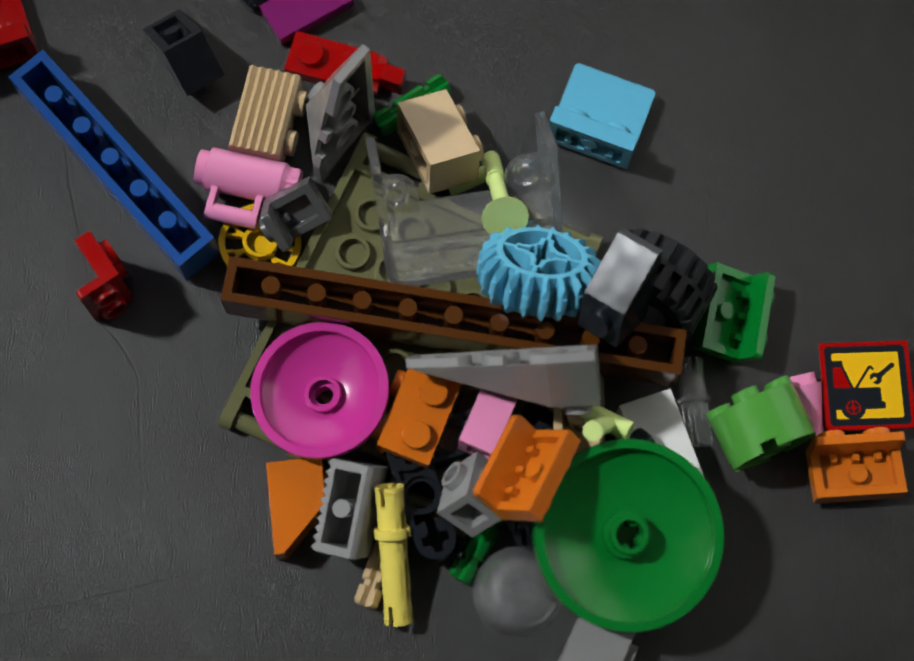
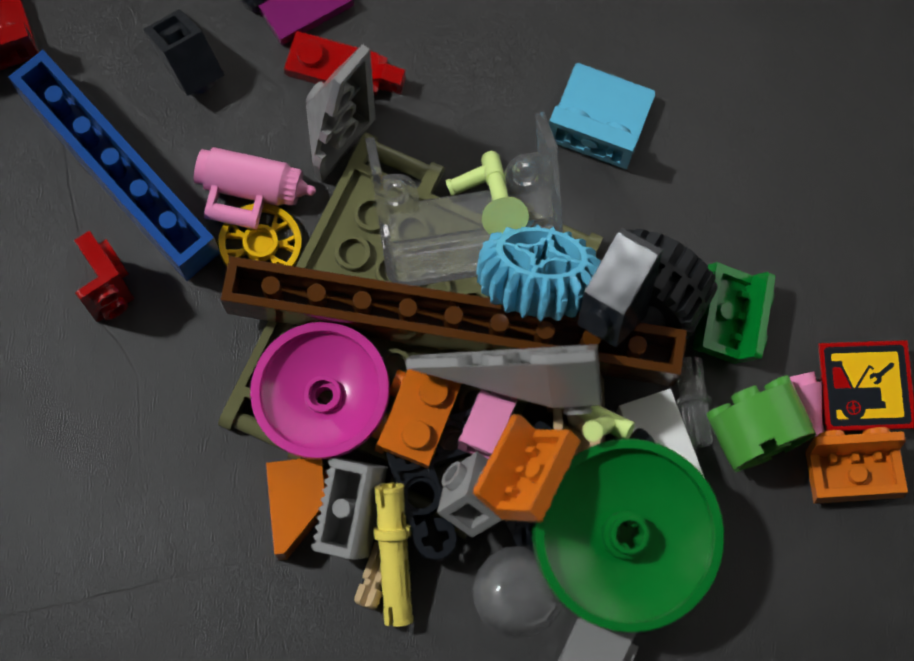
(268, 114): tan brick -> none
(293, 213): dark grey bracket -> none
(386, 118): green axle -> none
(439, 141): tan brick -> none
(474, 552): green axle -> none

